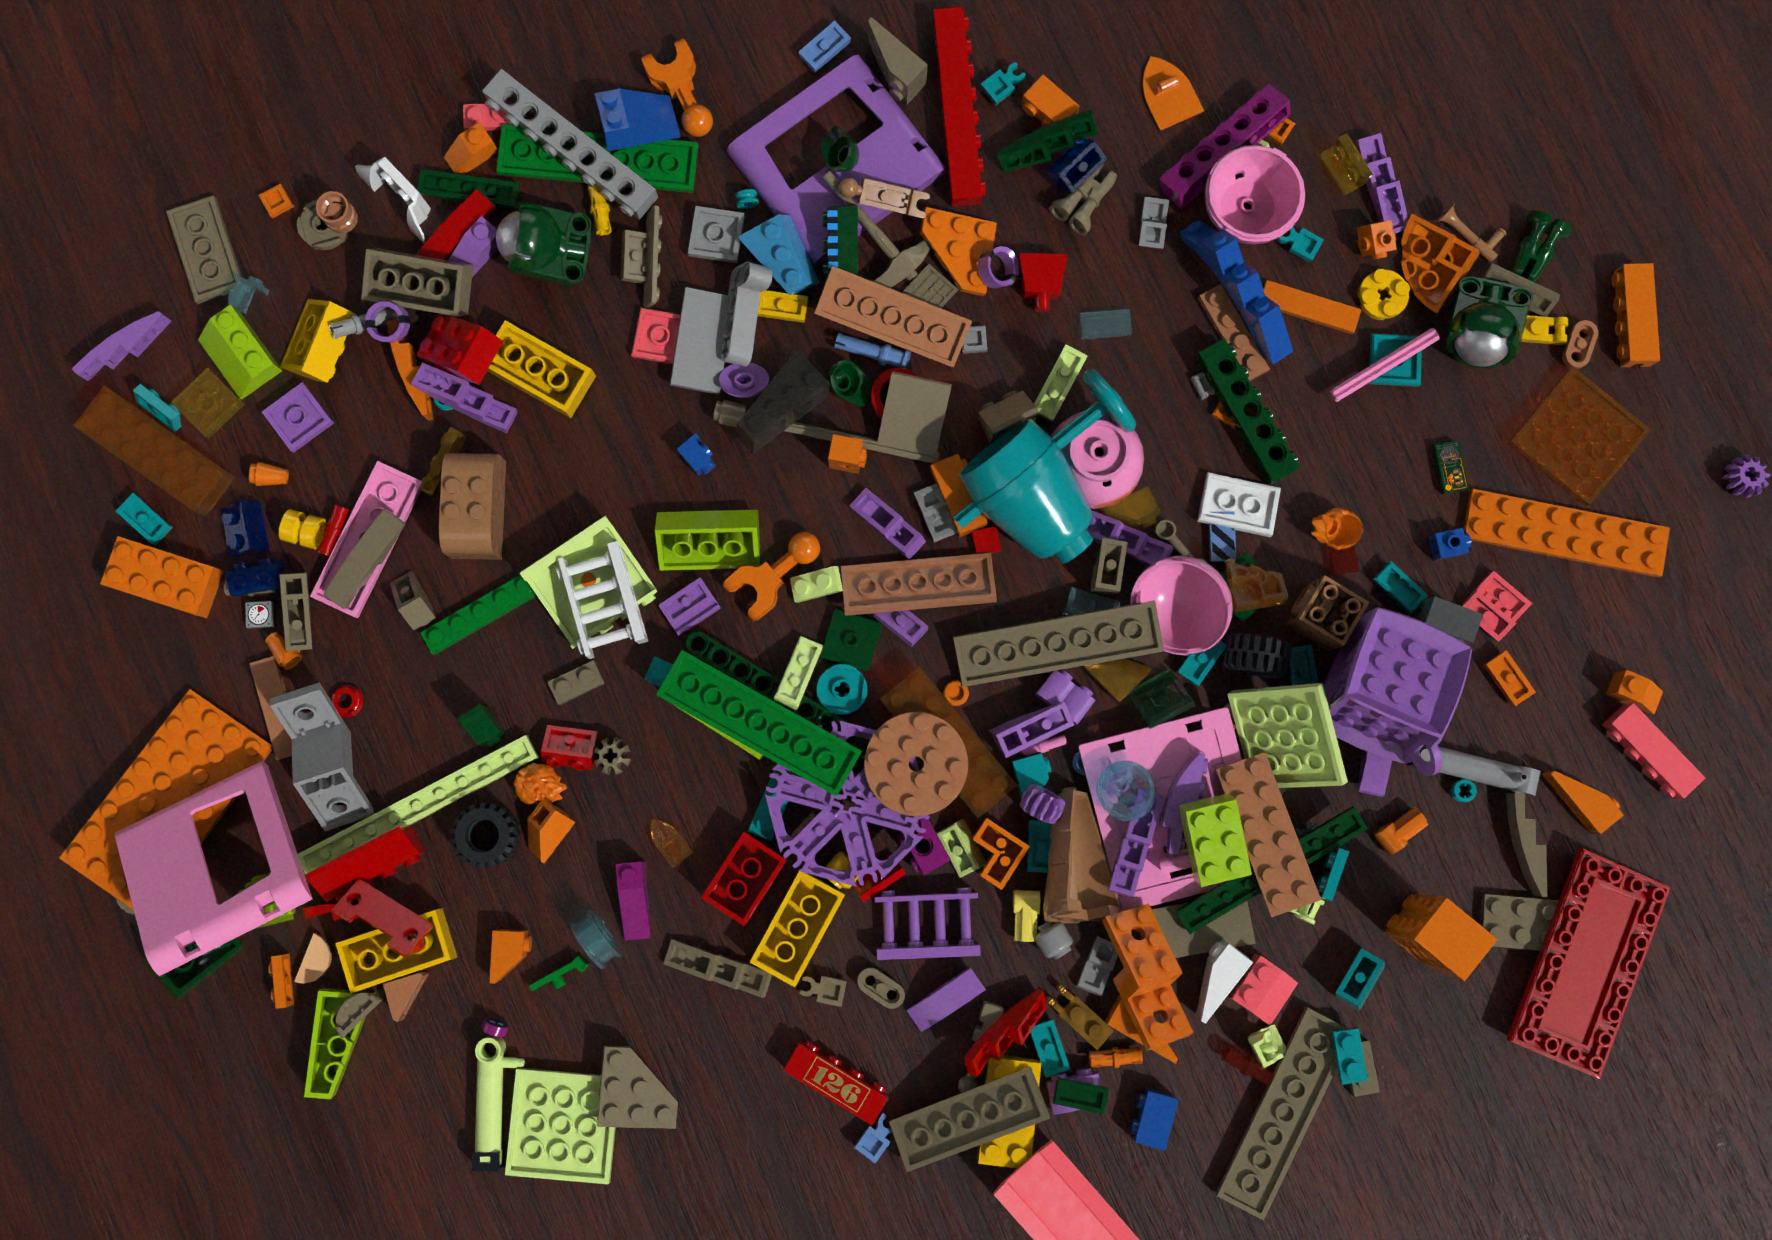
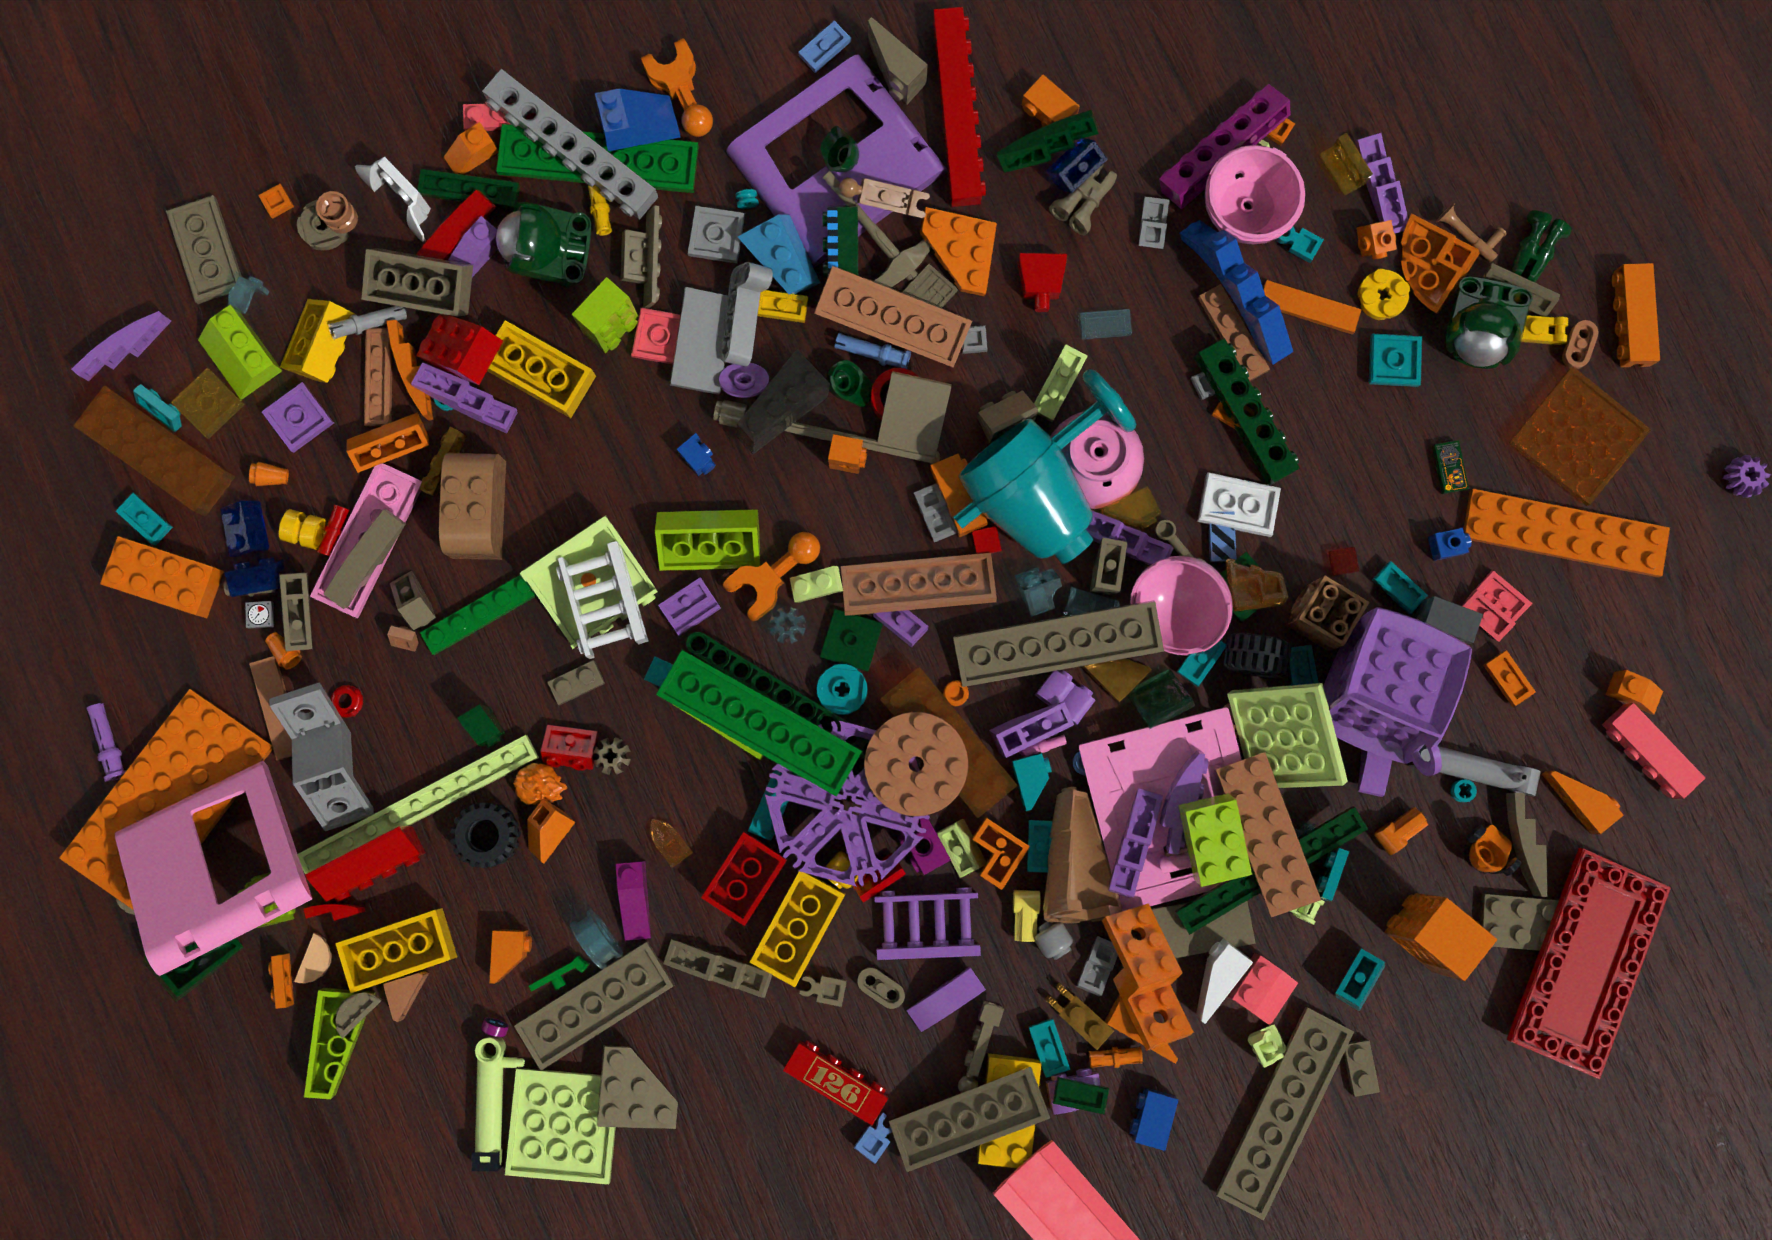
(109, 754): none -> medium lavender pin
(378, 378): none -> nougat tile
(384, 915): red brick -> none
(387, 442): none -> orange brick
(403, 638): none -> nougat plate
(404, 322): medium lavender piece -> none
(594, 1005): none -> dark tan plate
(606, 315): none -> lime brick
(792, 630): none -> clear light blue piece
(798, 673): yellowish green tile -> none
(887, 523): medium lavender slope -> none
(1000, 85): teal plate -> none
(1010, 1027): red slope -> none
(1011, 267): medium lavender piece -> none
(1038, 589): none -> clear light blue brick
(1042, 804): medium lavender gear -> none
(1132, 771): clear light blue wheel -> none
(1168, 94): orange shield -> none
(1247, 1065): clear red pin -> none
(1337, 528): orange hair -> none
(1349, 1056): teal plate -> none
(1384, 364): bright pink axle -> none
(1489, 851): none -> orange cap

